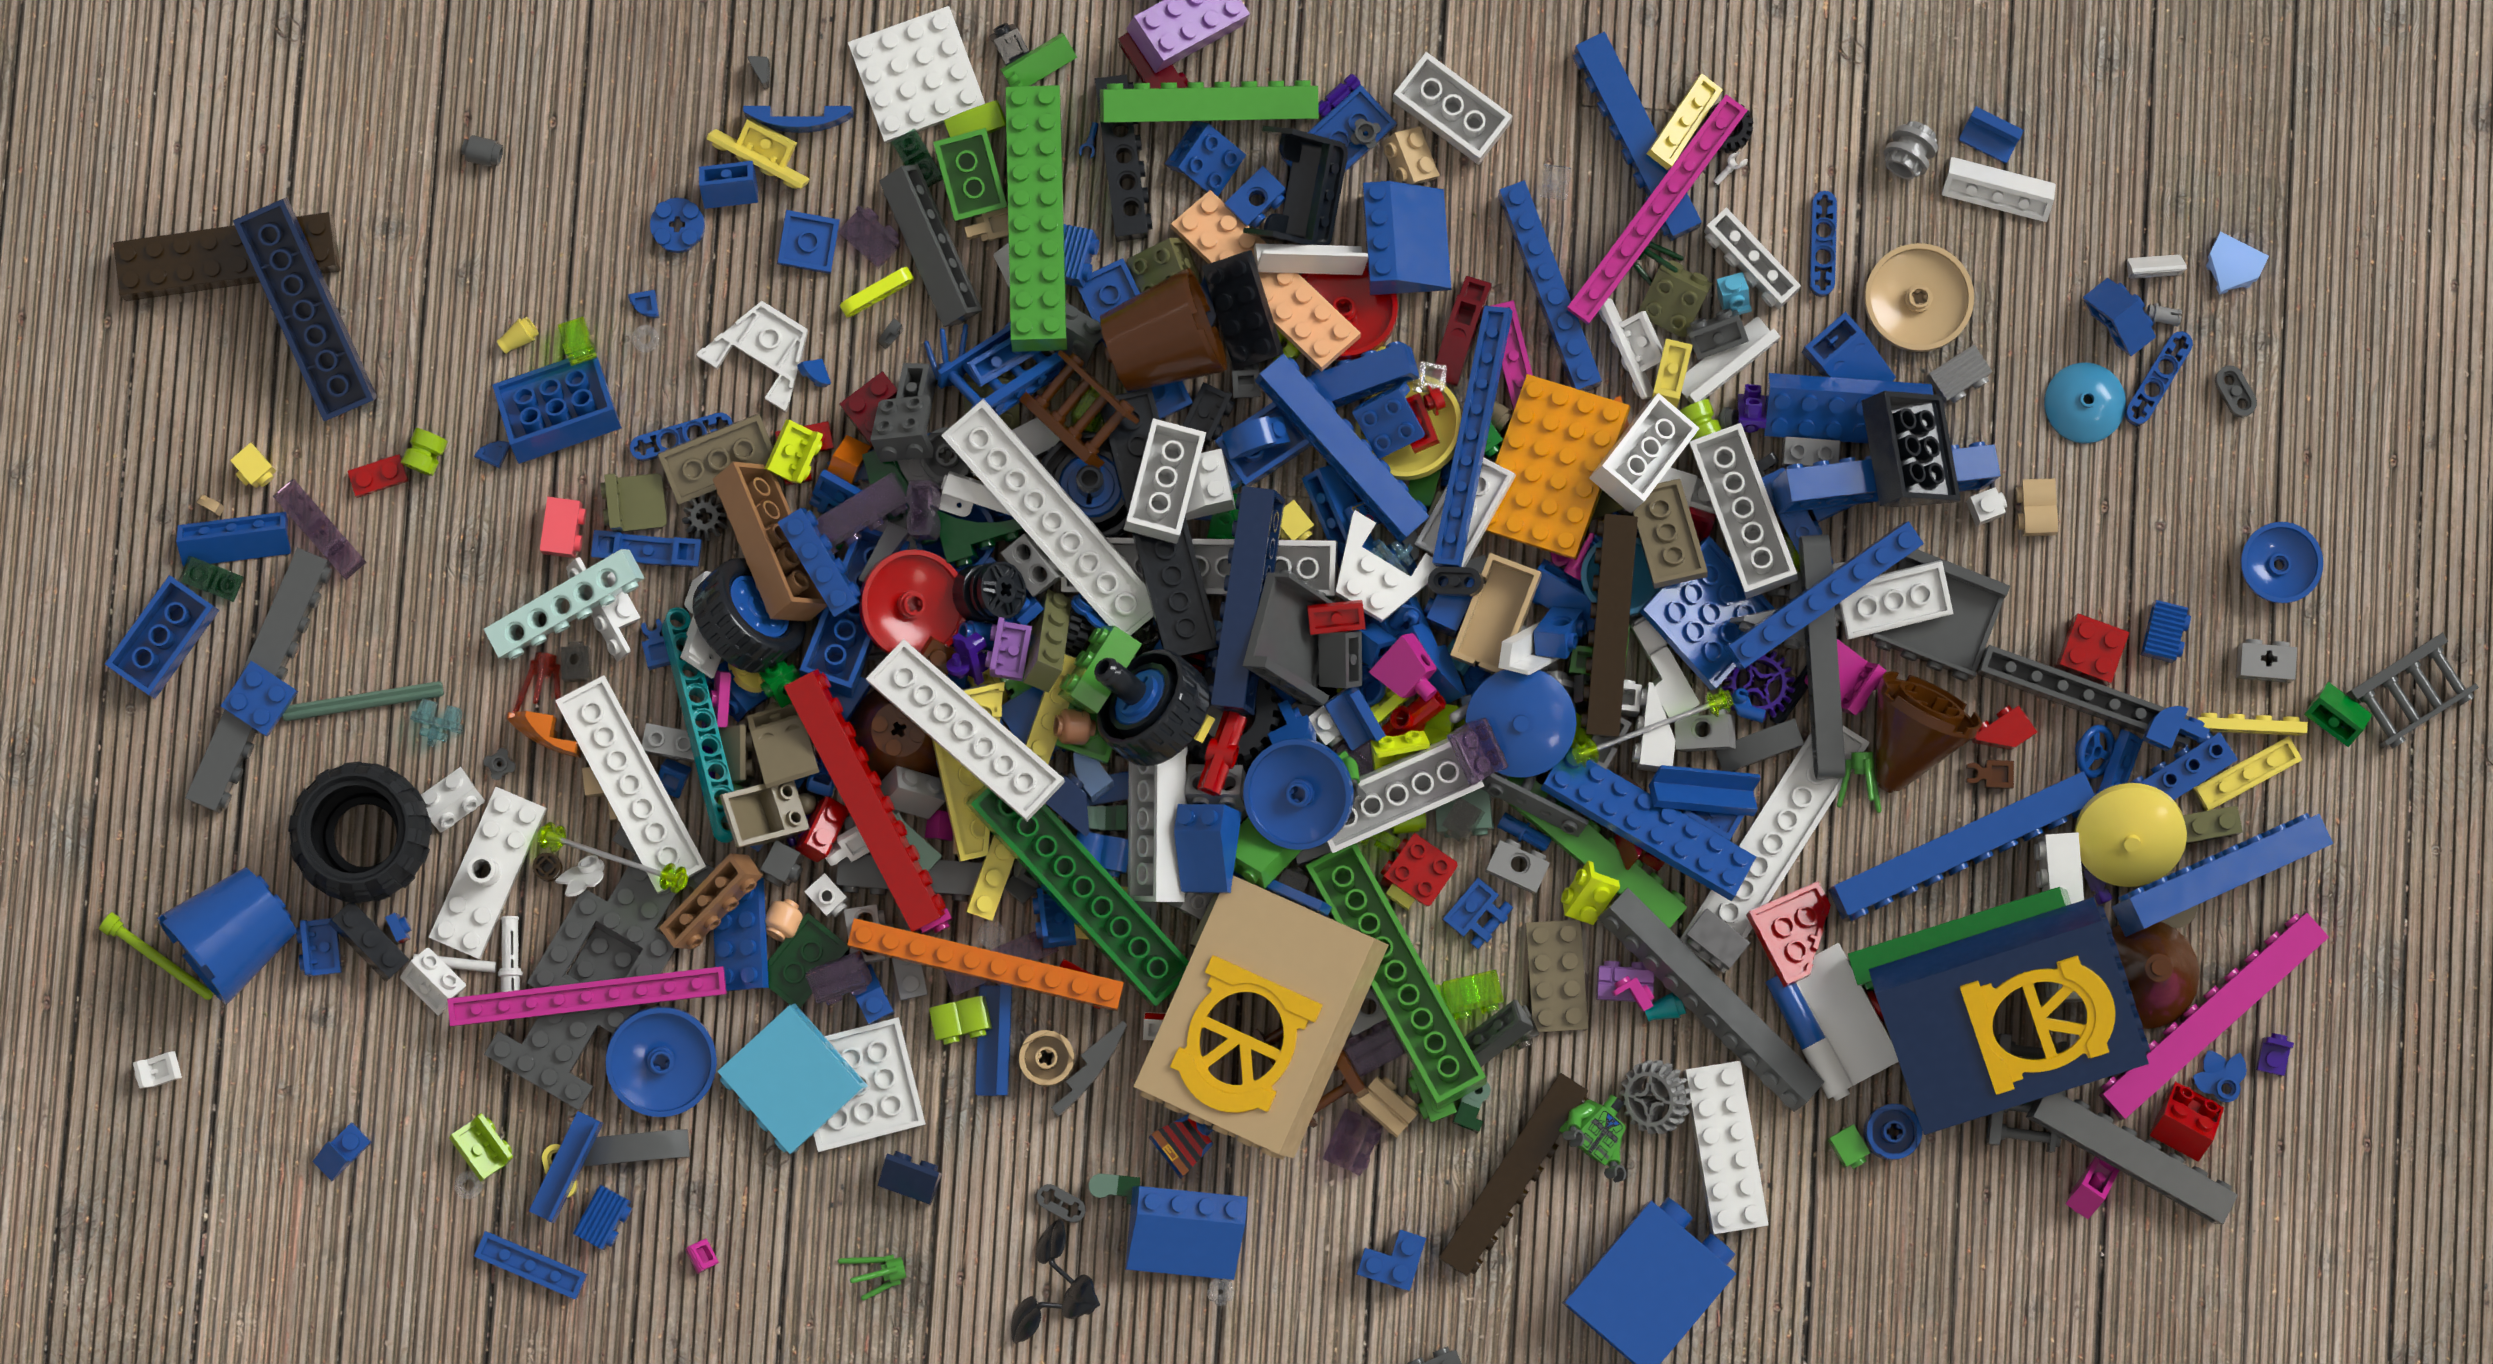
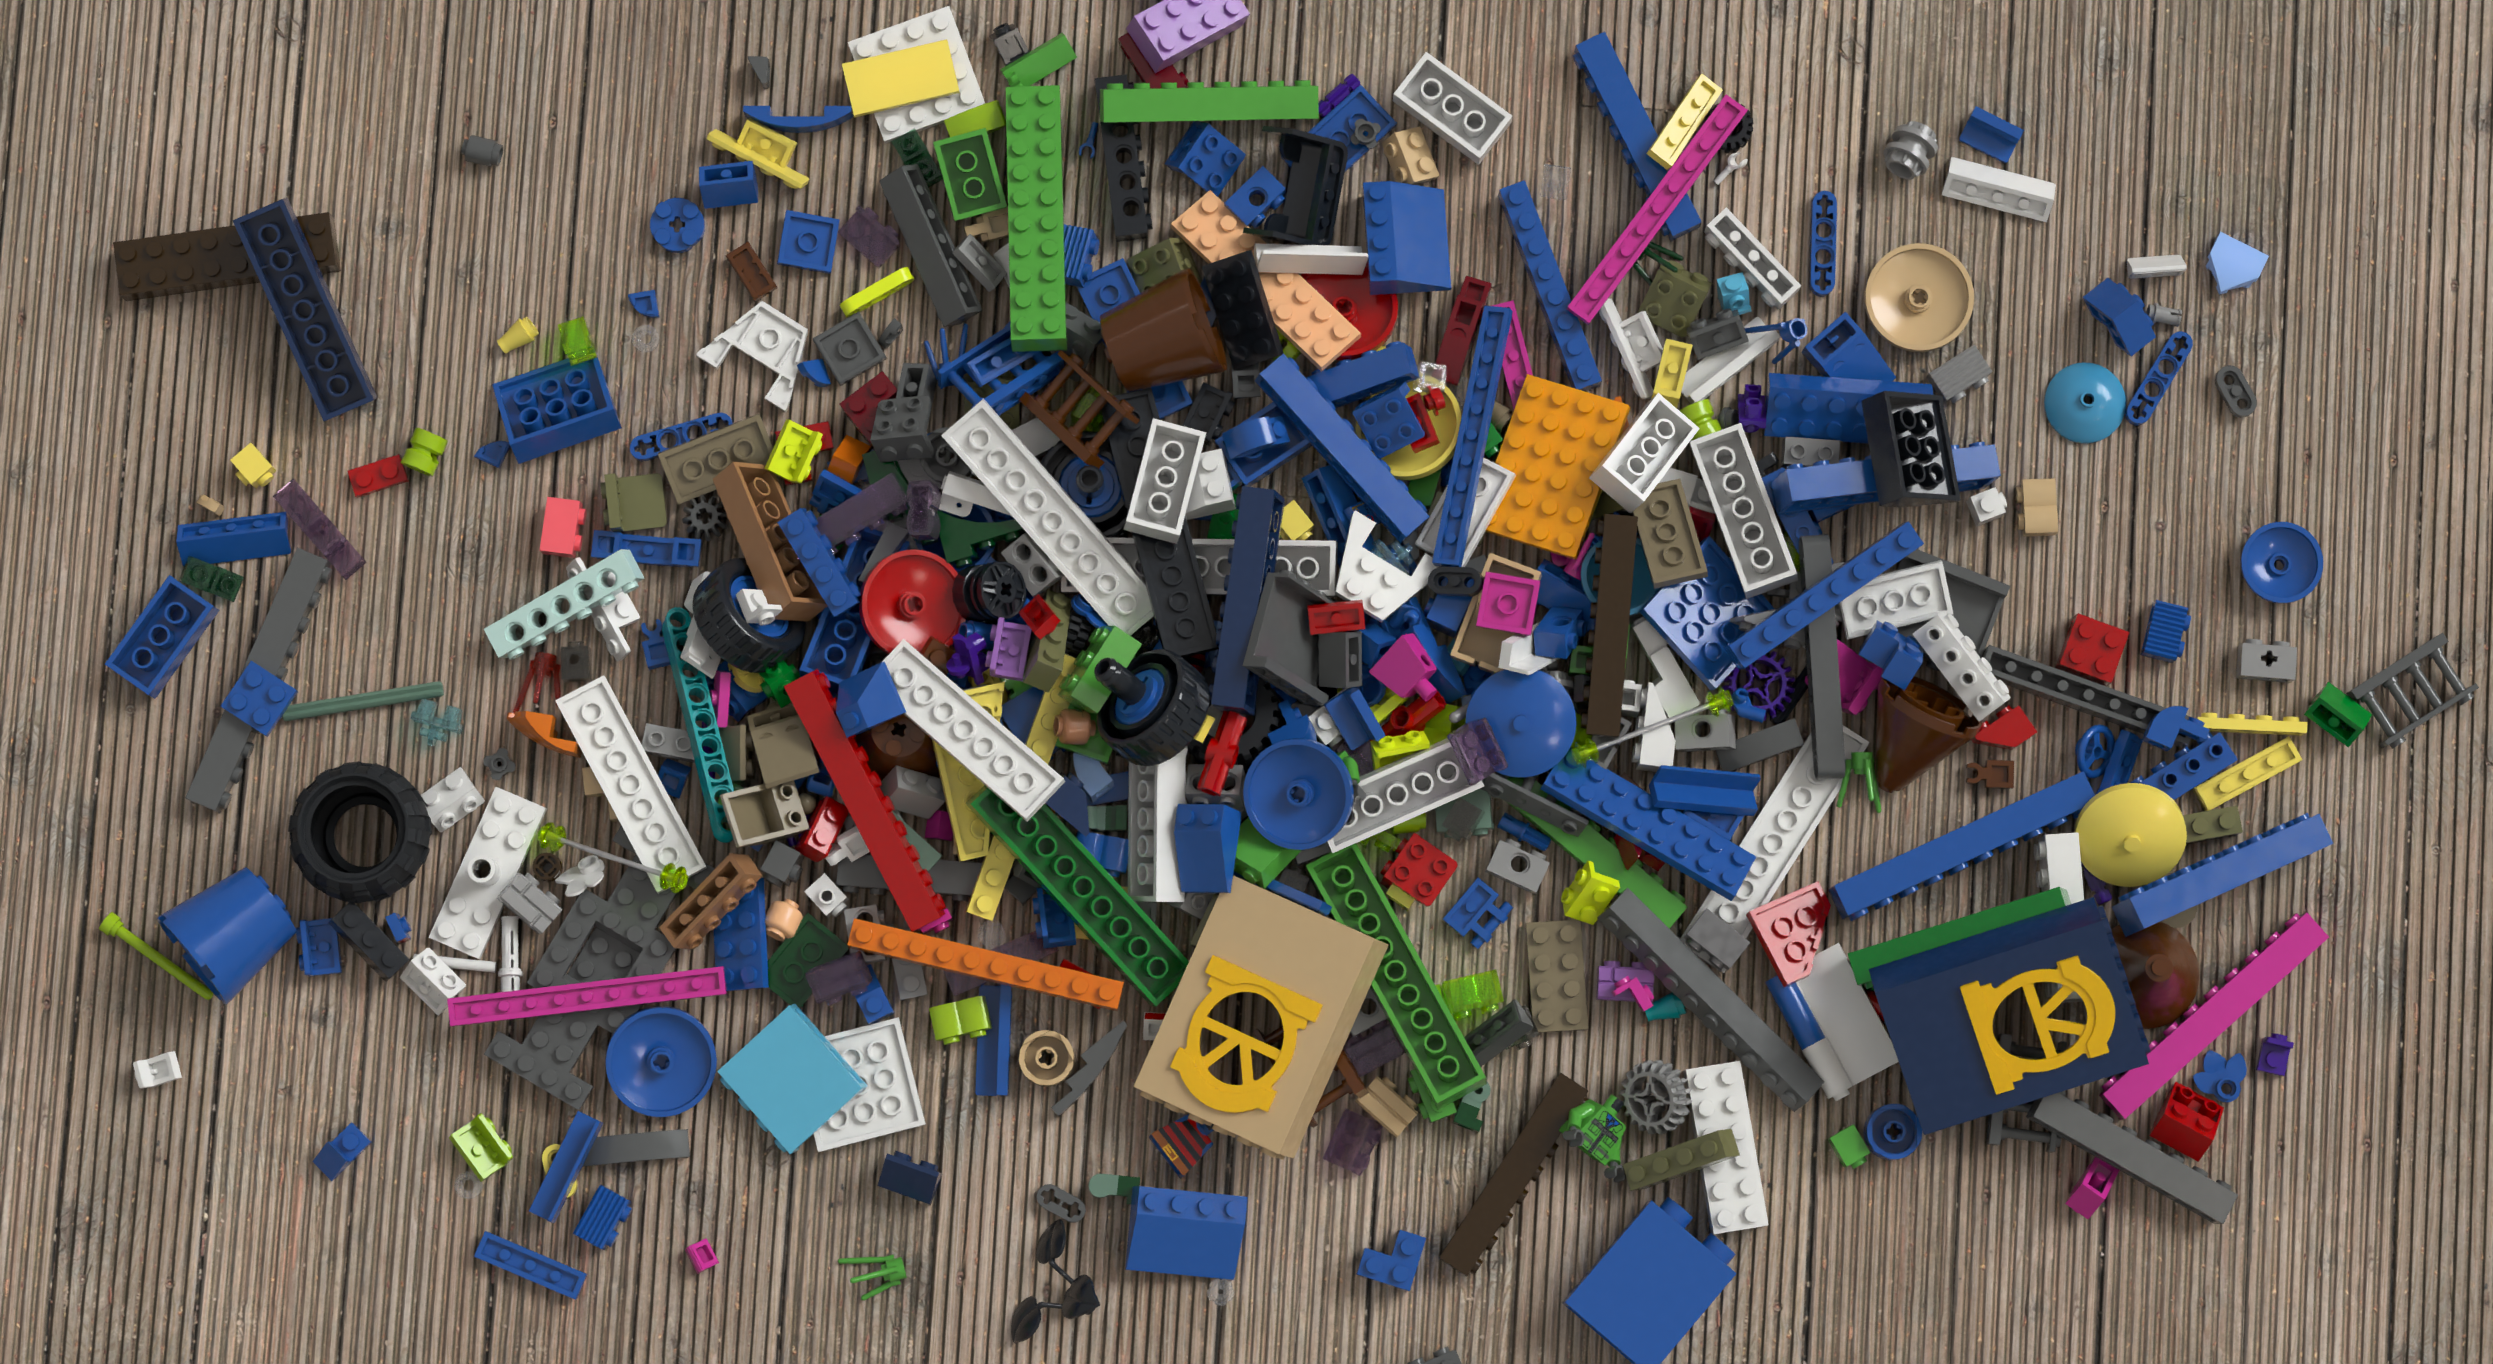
(530, 902): none -> light grey brick
(751, 271): none -> reddish brown plate
(756, 608): none -> white bracket
(849, 348): none -> dark grey plate
(867, 700): none -> blue slope
(900, 78): none -> light yellow tile
(979, 262): none -> light grey plate
(1039, 617): none -> red plate
(1508, 603): none -> dark pink plate
(1681, 1159): none -> olive brick
(1790, 331): none -> blue plant
(1892, 652): none -> blue brick
(1962, 665): none -> white brick

